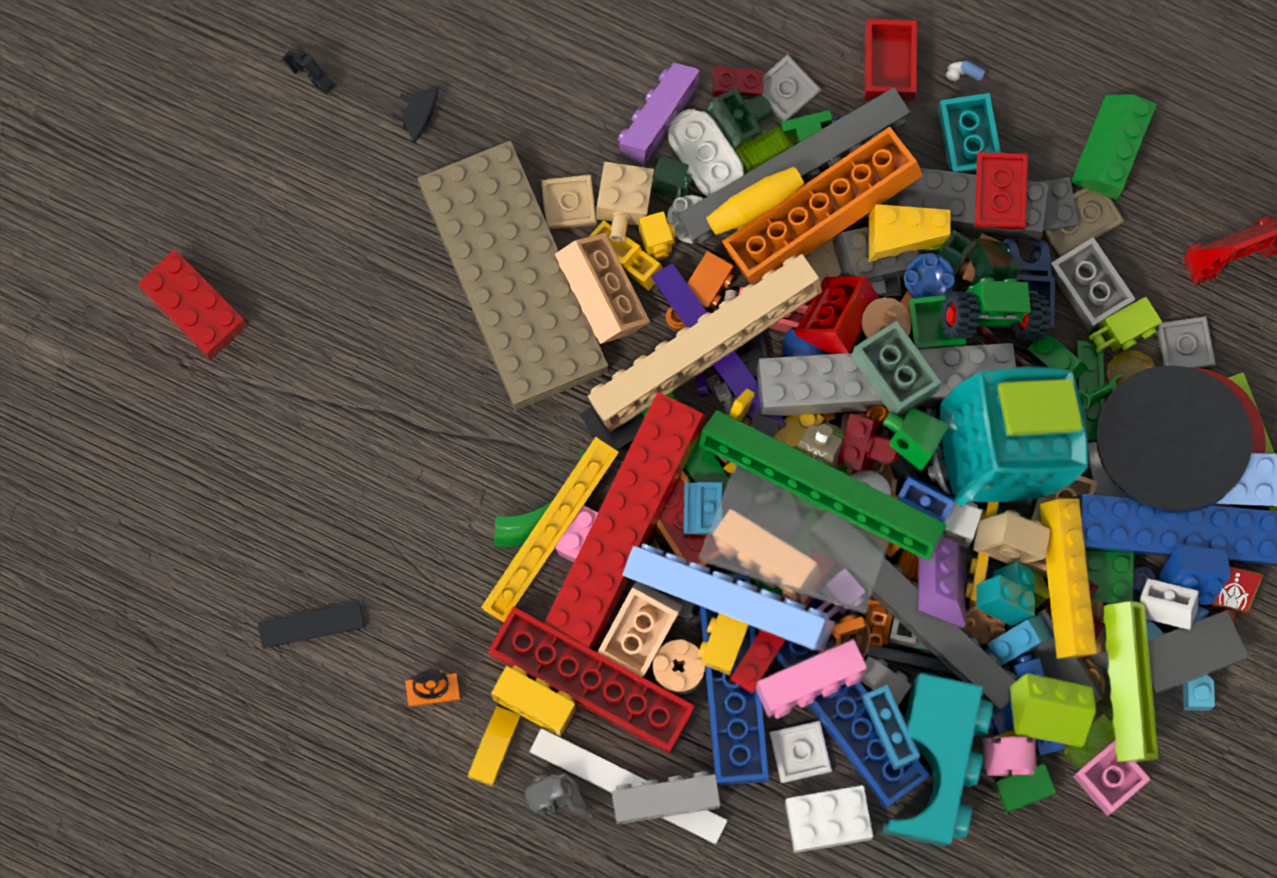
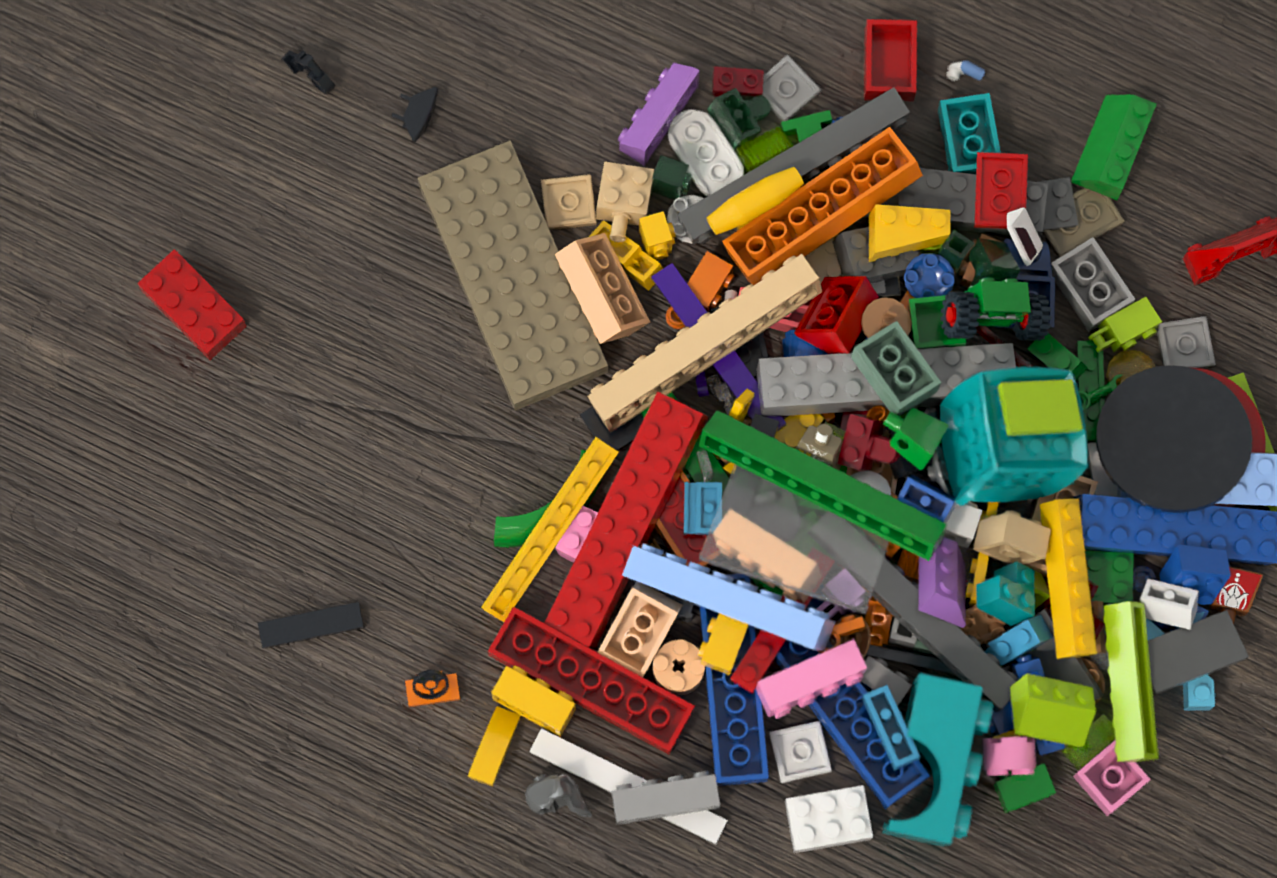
(704, 465): none -> clear tile
(1024, 235): none -> white slope

